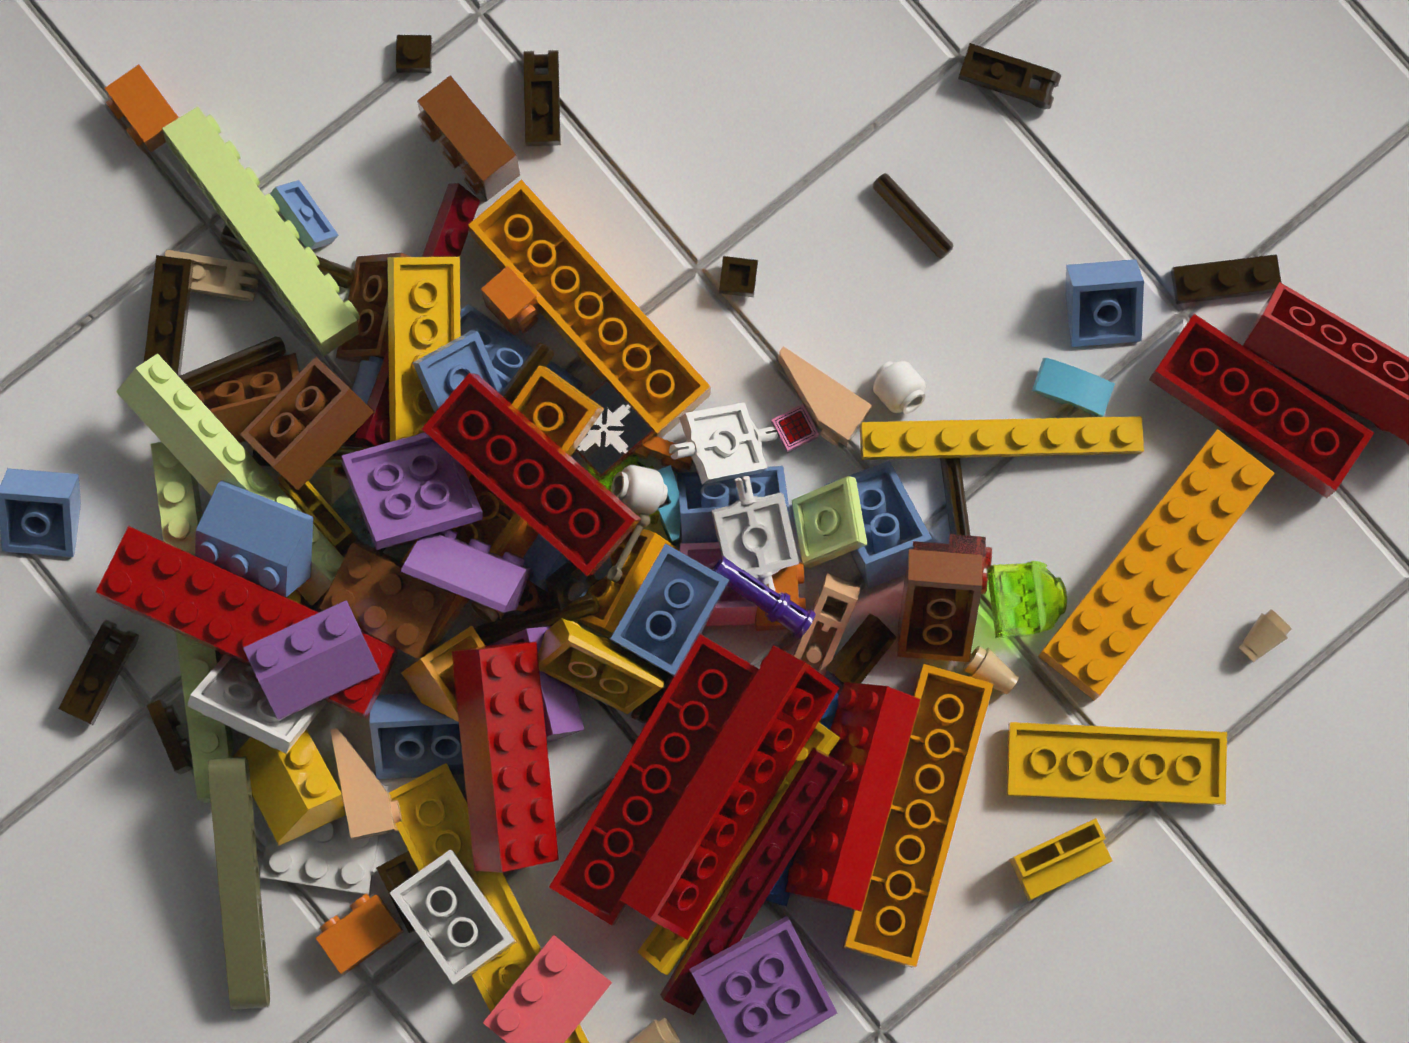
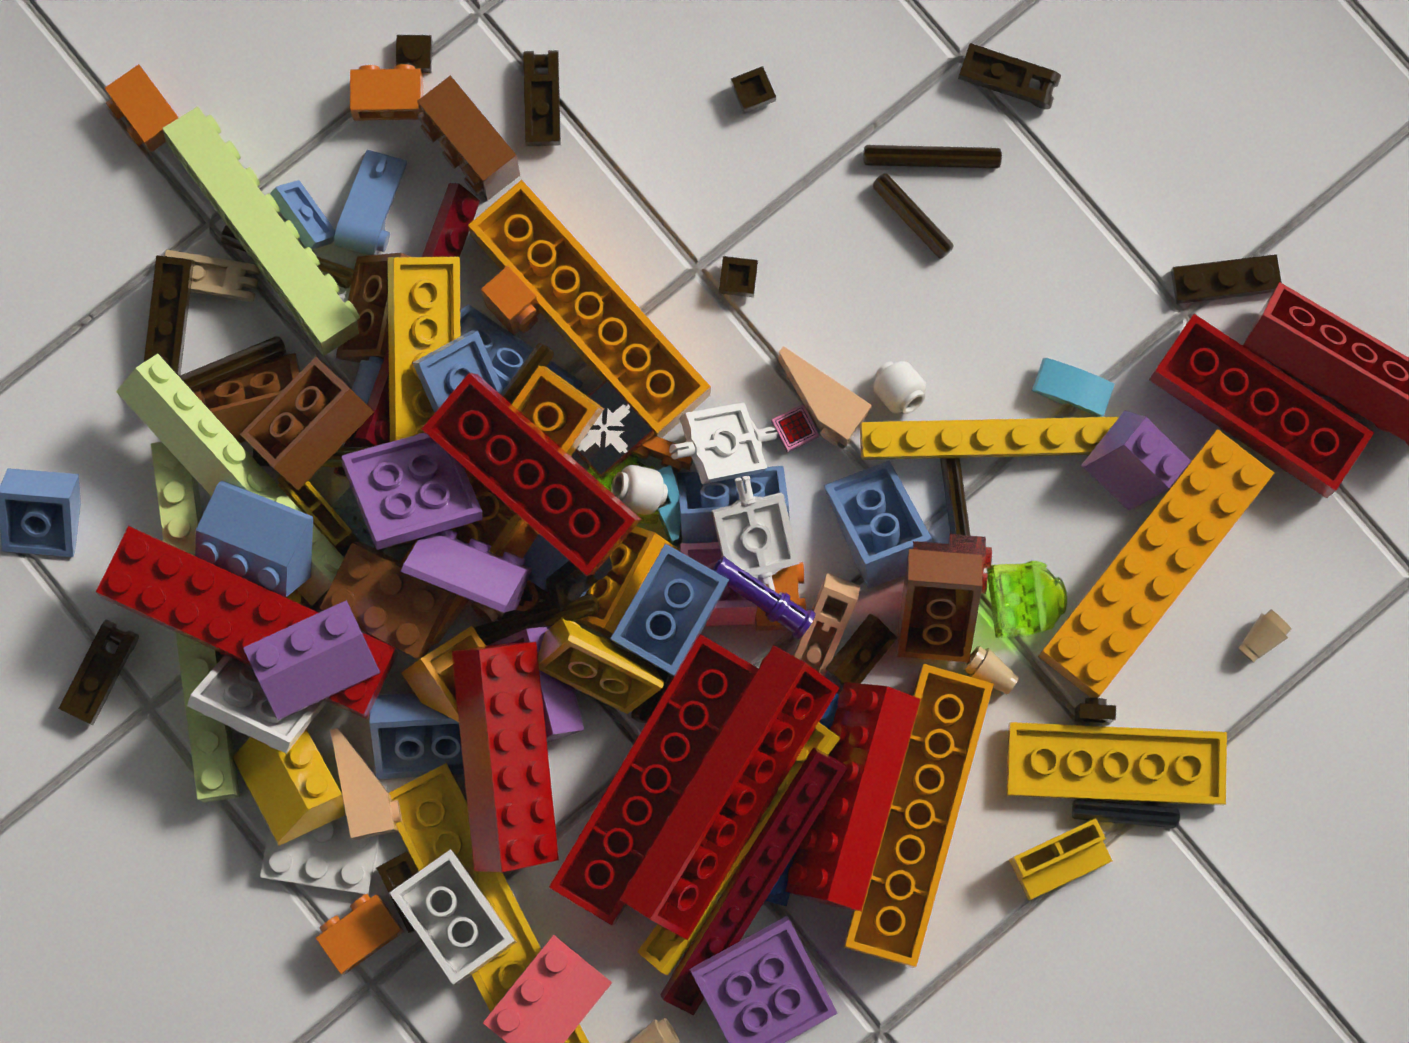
(166, 721): dark brown plate -> none
(239, 883): olive beam -> none
(368, 204): none -> medium blue door
(385, 92): none -> orange brick
(615, 572): dark tan hinge -> none
(753, 89): none -> dark brown plate
(829, 522): yellowish green tile -> none
(932, 156): none -> dark brown axle
(1095, 711): none -> dark brown plate
(1104, 302): medium blue slope -> none
(1125, 813): none -> black axle
(1135, 461): none -> medium lavender slope

